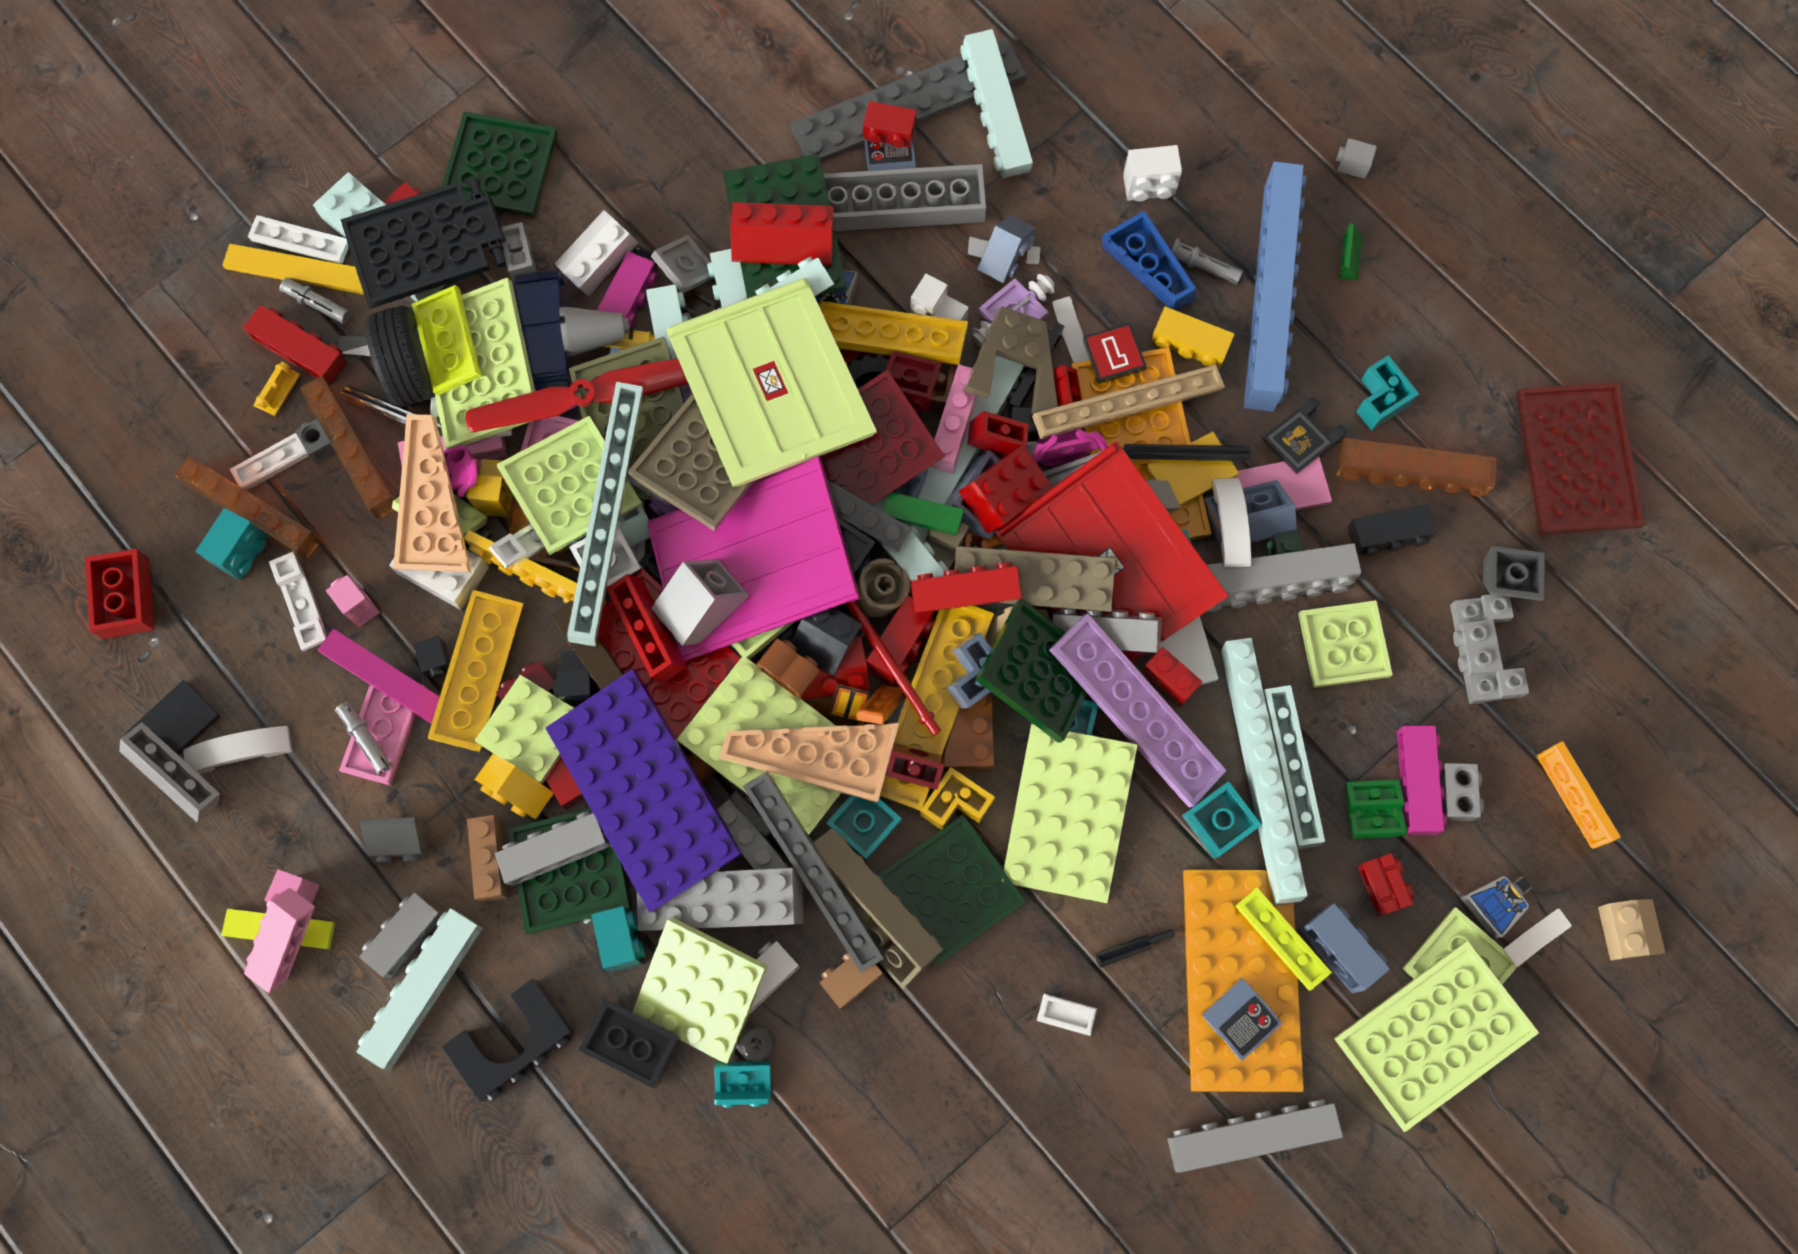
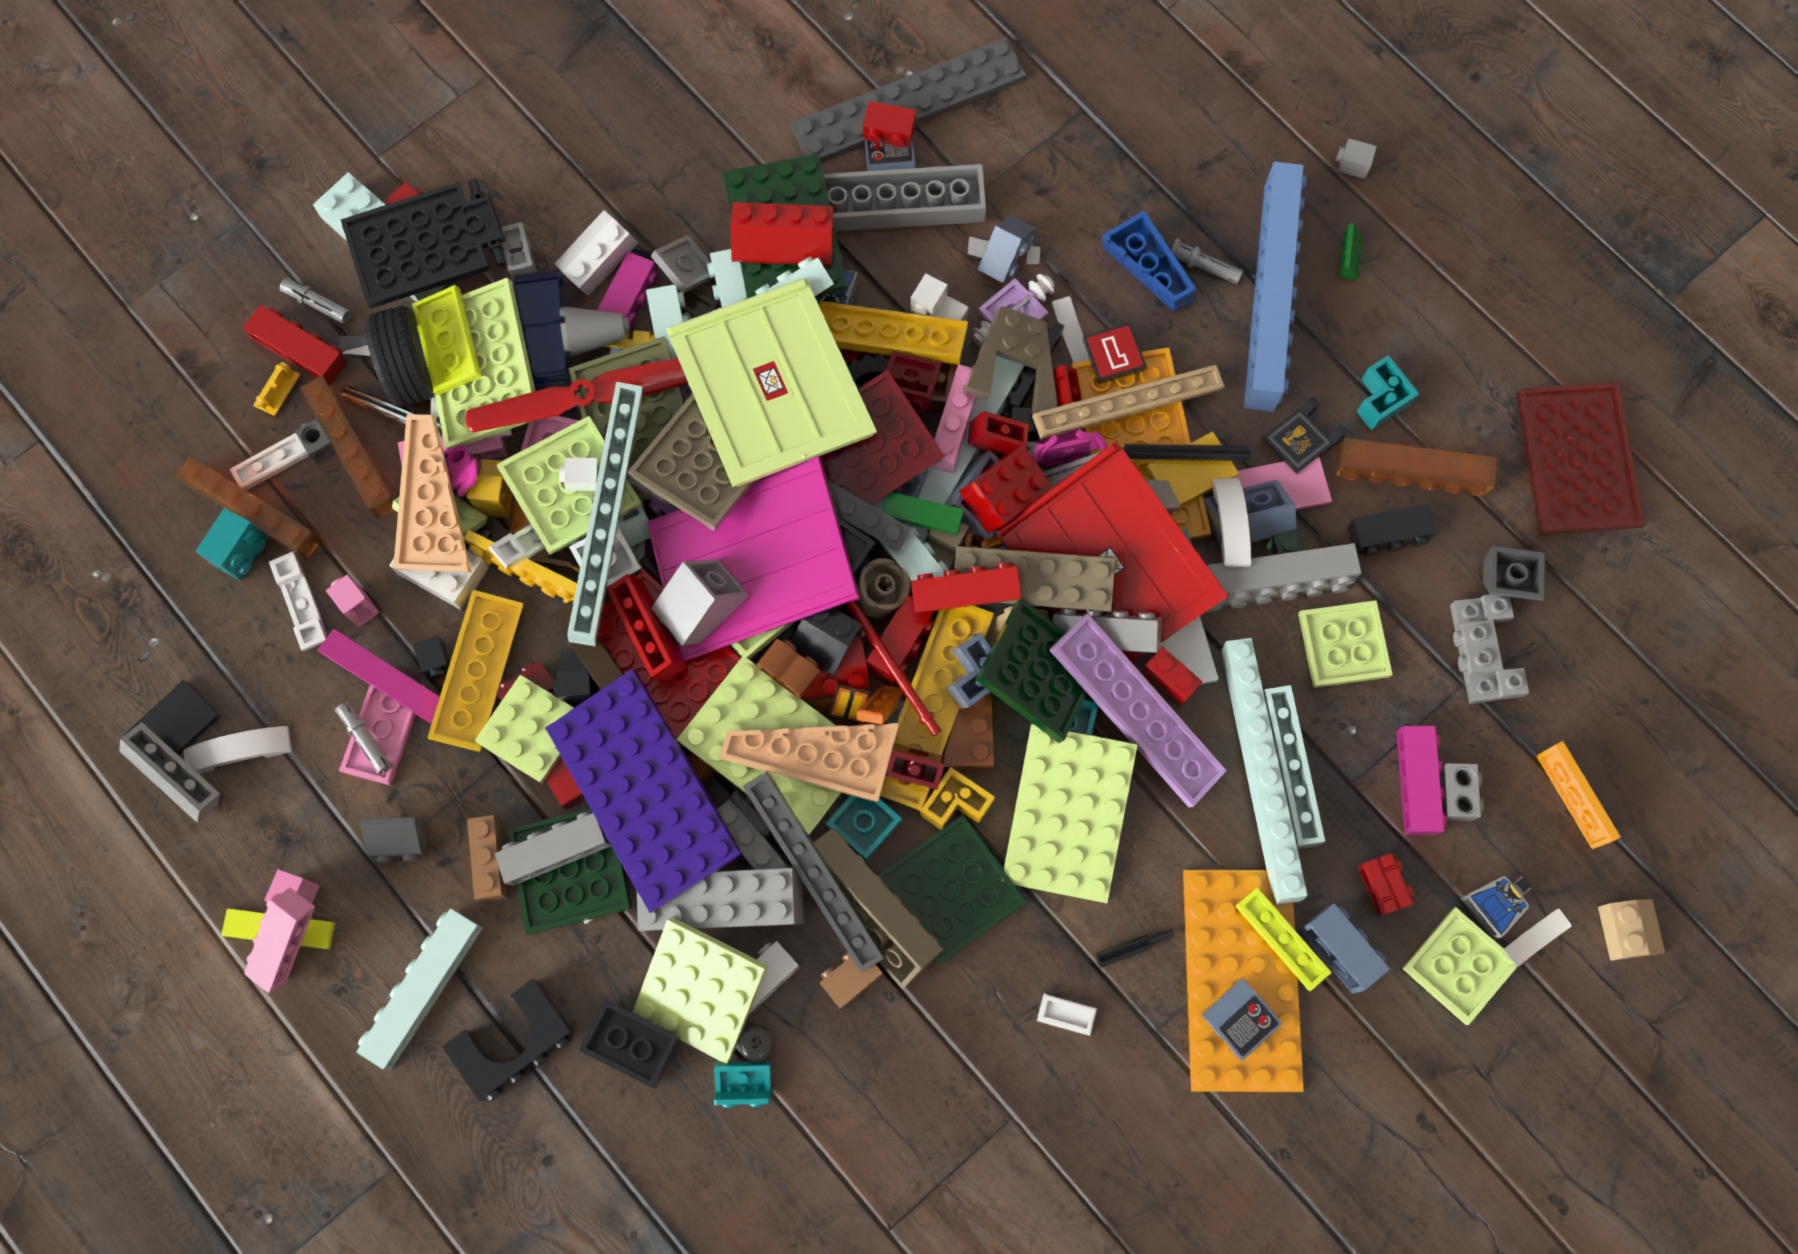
(119, 593): red brick -> none
(296, 268): yellow tile -> none
(299, 239): white plate -> none
(400, 935): light grey brick -> none
(505, 158): dark green plate -> none
(509, 783): yellow brick -> none
(579, 474): none -> white brick
(618, 939): teal brick -> none
(997, 104): light aqua brick -> none
(1152, 173): white brick -> none
(1192, 338): yellow brick -> none
(1221, 820): teal brick -> none
(1254, 1137): light grey brick -> none
(1375, 809): green slope -> none
(1436, 1035): yellowish green plate -> none

